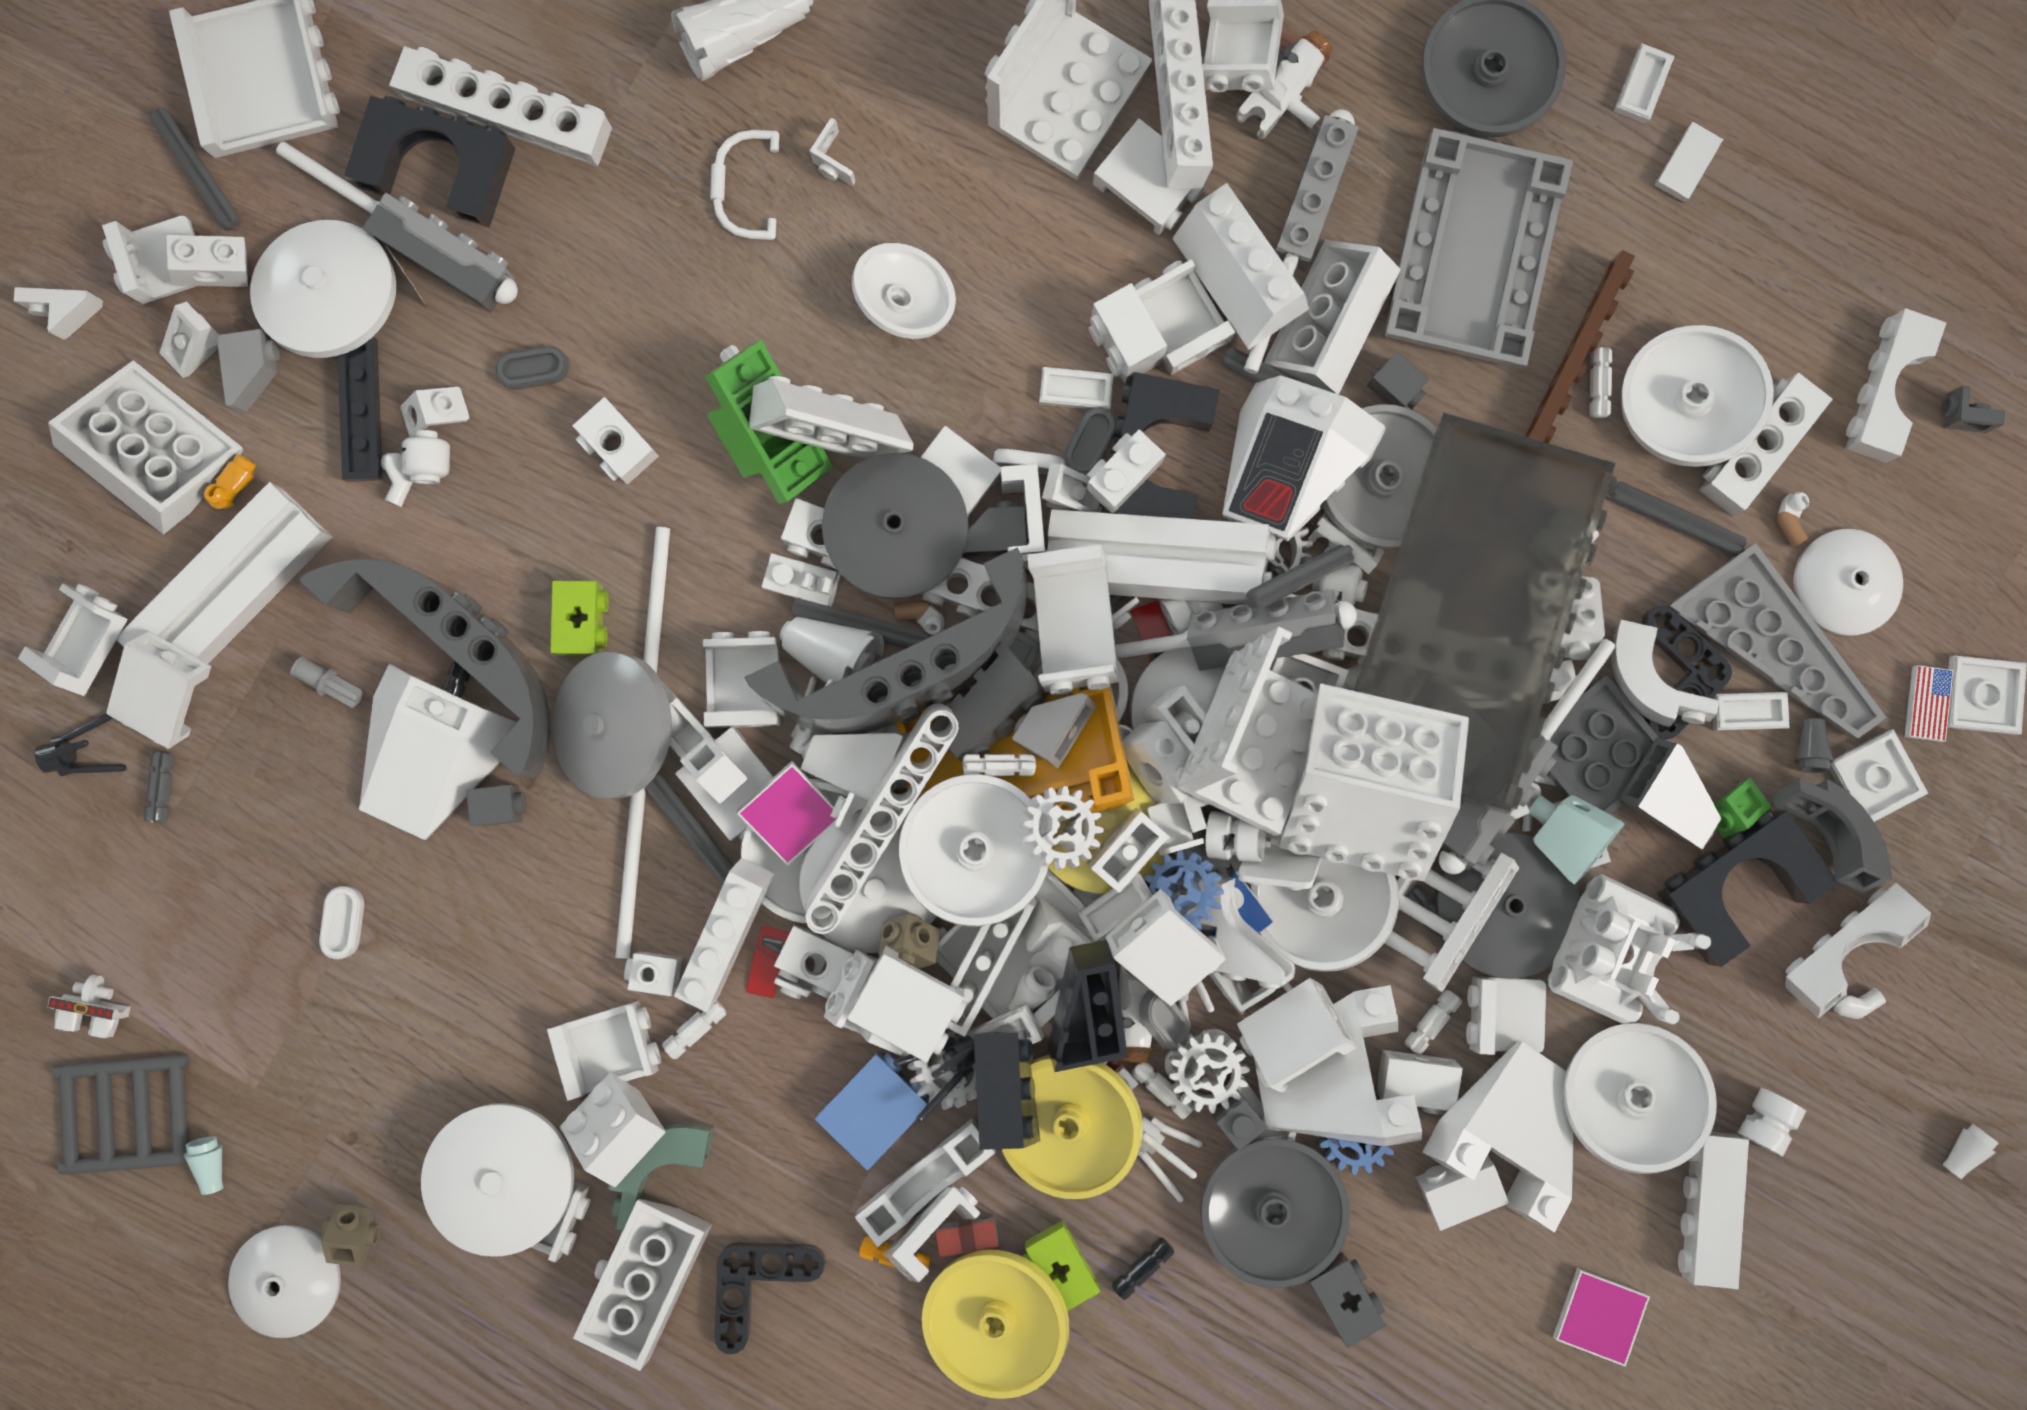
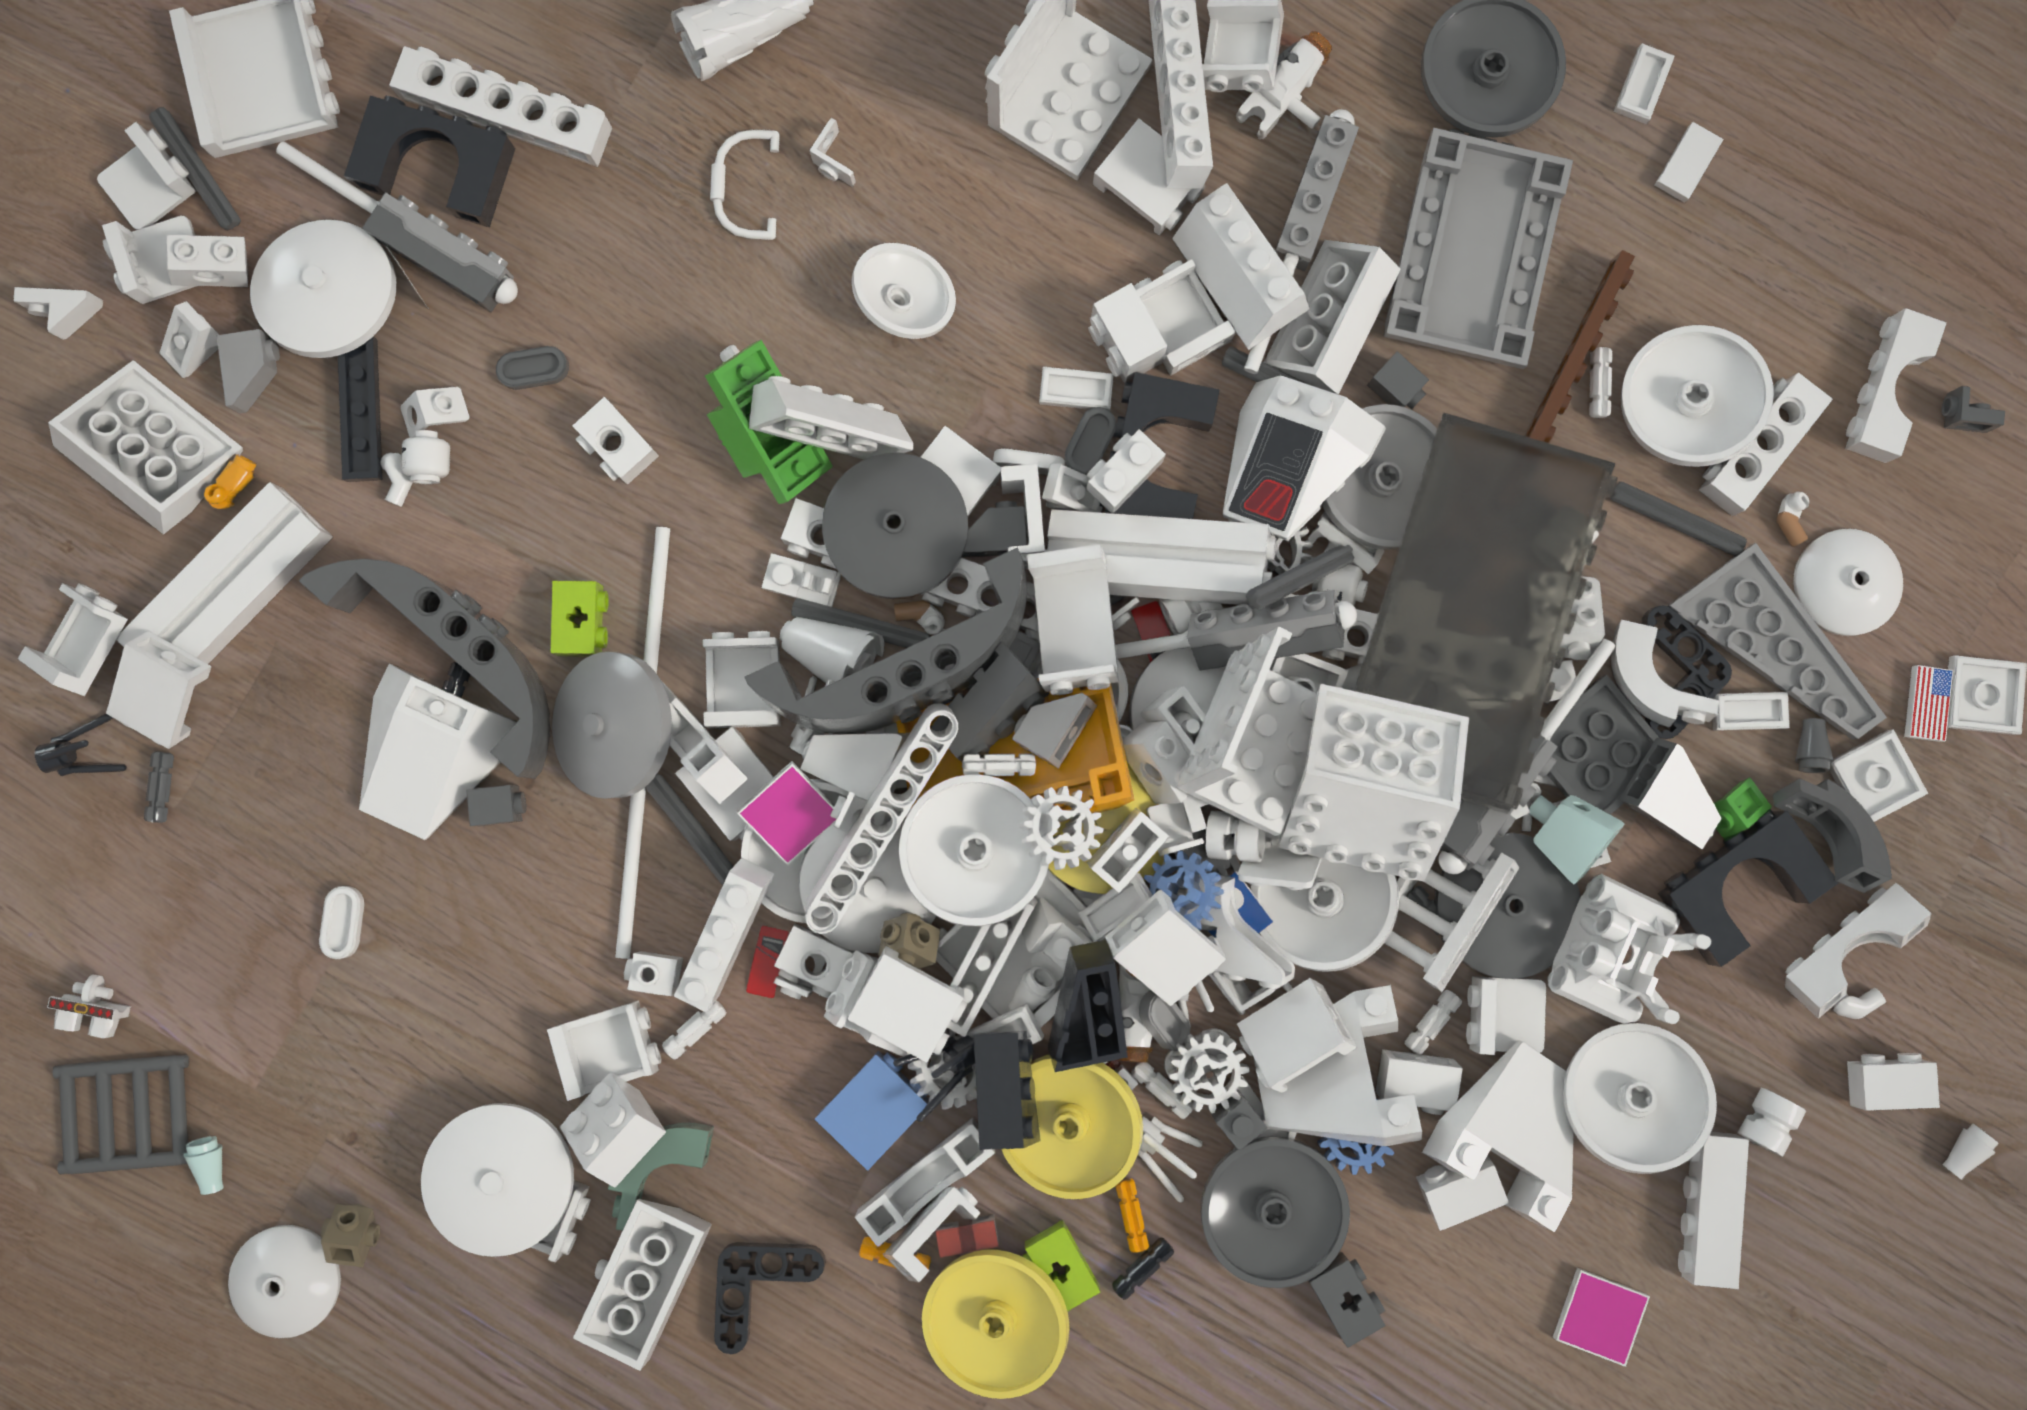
(146, 179): none -> white bracket
(326, 682): light grey axle -> none
(1132, 1215): none -> light orange axle
(1893, 1083): none -> white brick

